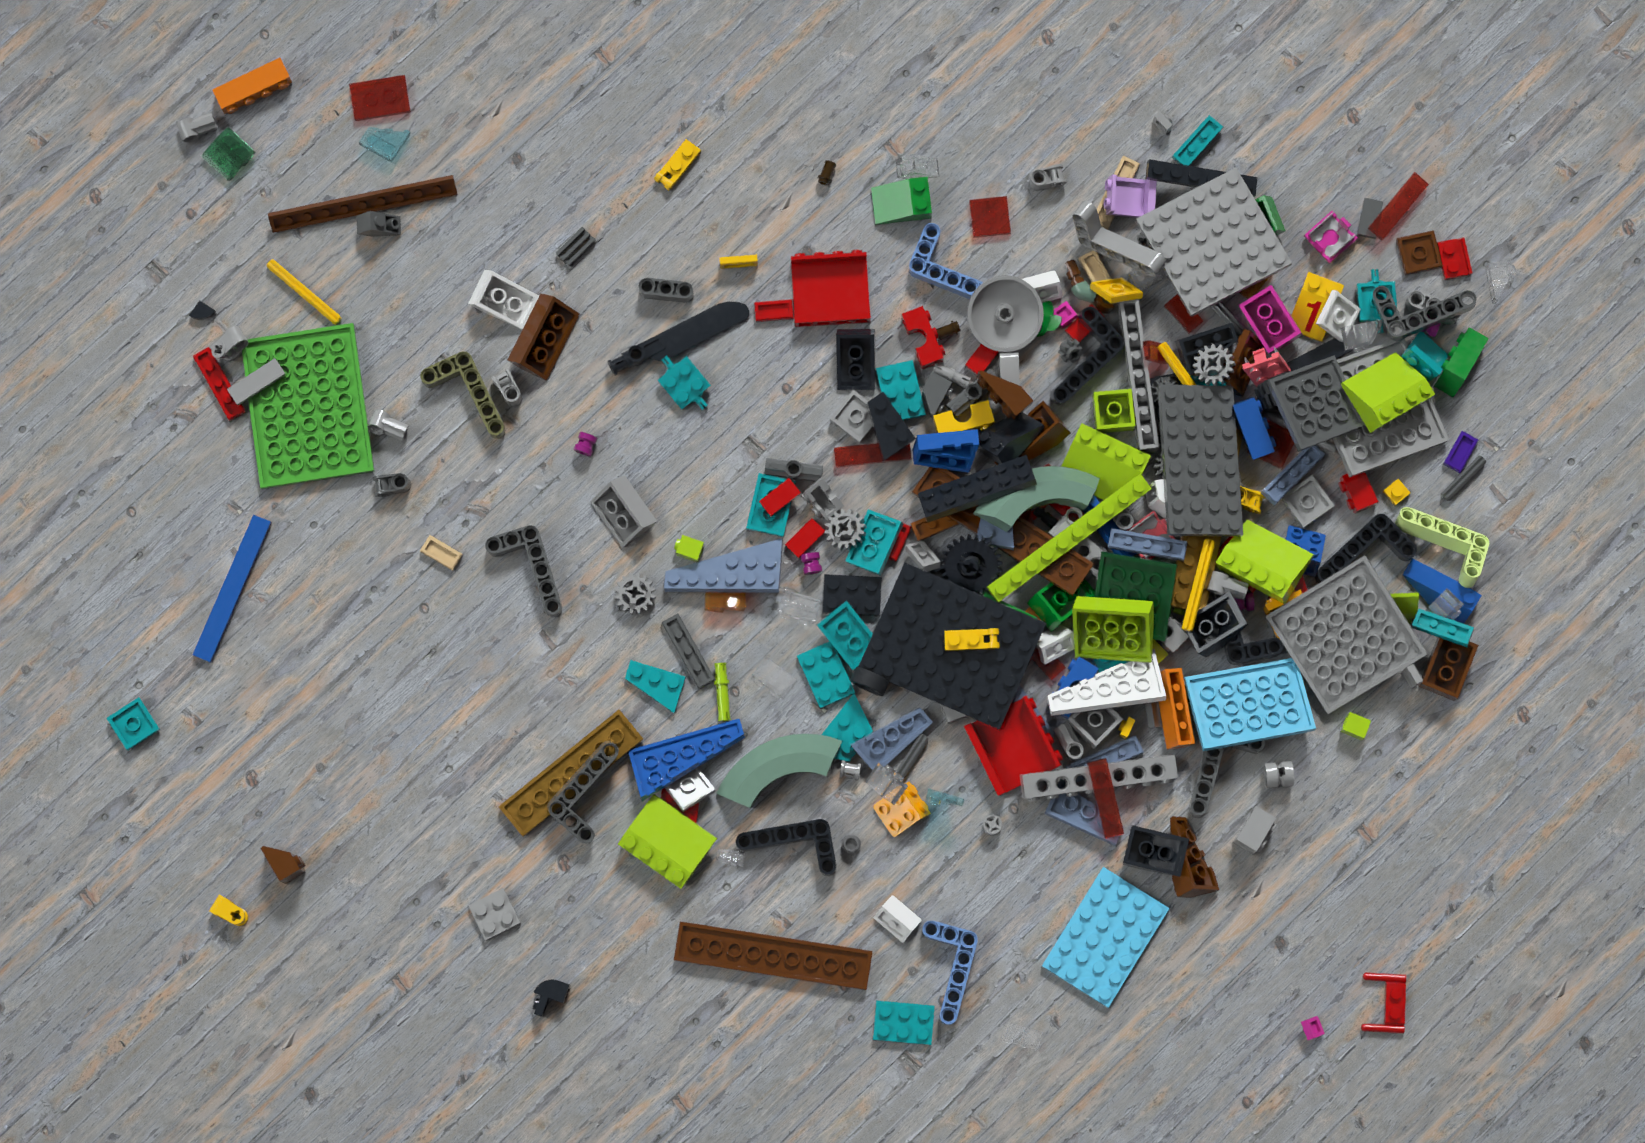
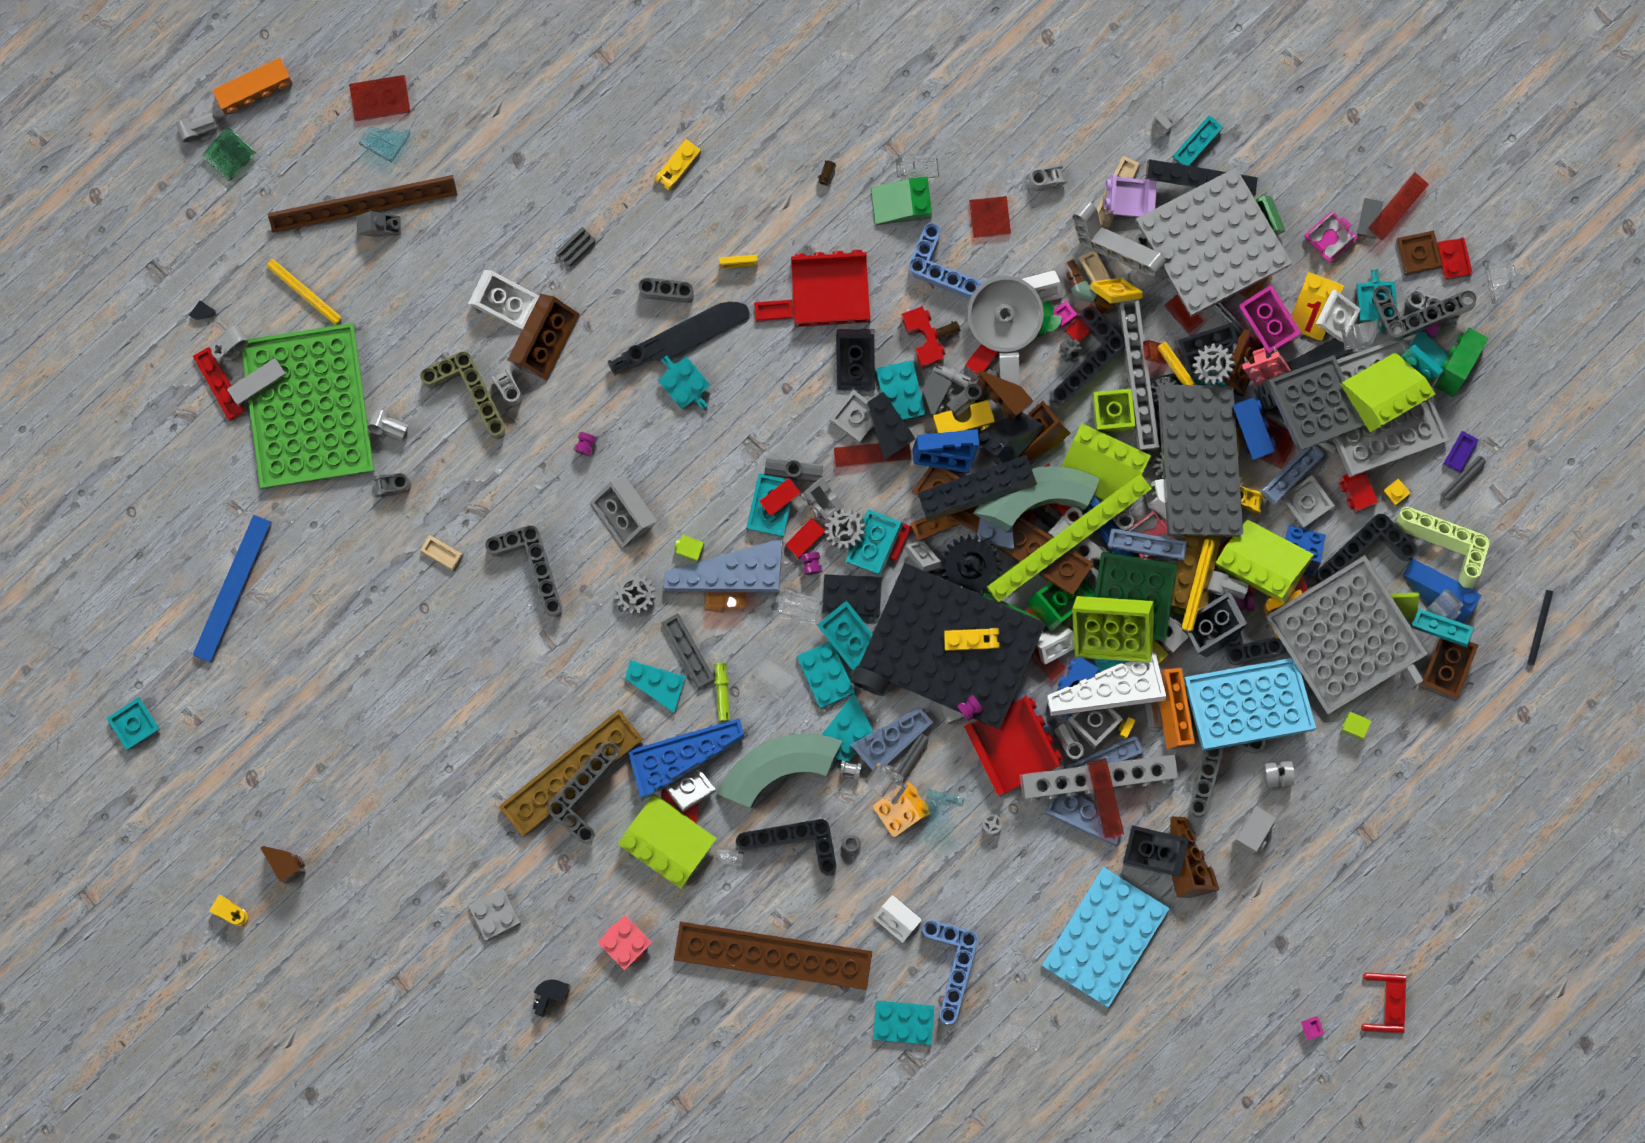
(624, 942): none -> coral piece
(971, 707): none -> magenta wheel
(1540, 627): none -> black bar

